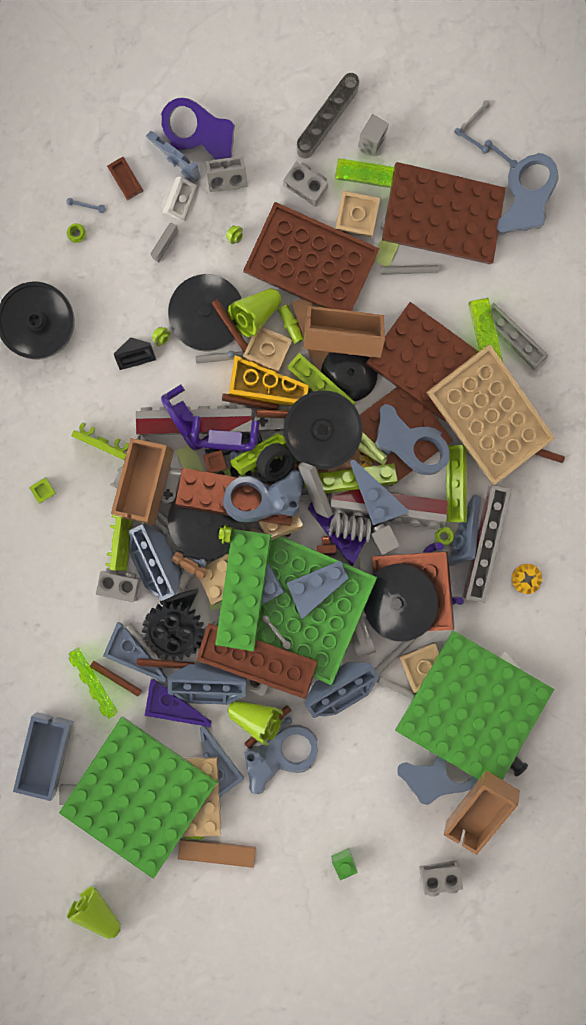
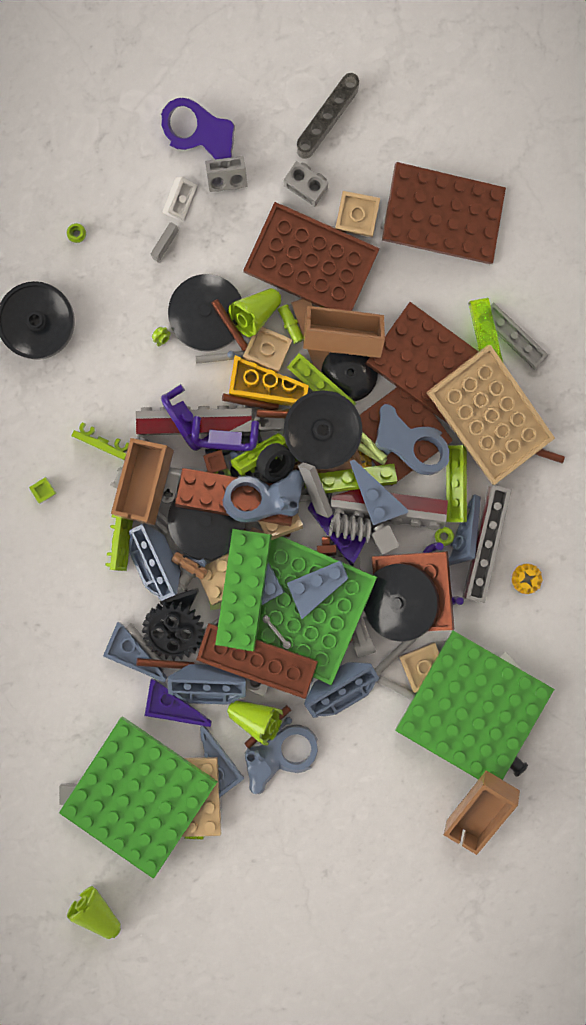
(43, 756): sand blue piece -> none
(96, 689): clear neon green plate -> none
(101, 208): sand blue hinge -> none
(115, 678): copper piece -> none
(118, 590): light grey brick -> none
(125, 178): copper tile -> none
(134, 353): black slope -> none
(175, 157): sand blue wing -> none
(189, 459): yellowish green sticker -> none
(216, 853): medium nougat tile -> none
(225, 534): lime plate -> none
(234, 234): lime plate -> none
(344, 864): bright green brick -> none
(364, 173): clear neon green plate -> none
(373, 135): light grey brick -> none
(386, 252): yellowish green sticker -> none
(410, 269): light grey bar -> none
(431, 781): sand blue animal -> none
(441, 872): light grey brick -> none
(459, 132): sand blue hinge -> none
(464, 127): light grey hinge -> none
(513, 163): sand blue hinge -> none
(529, 206): sand blue animal -> none

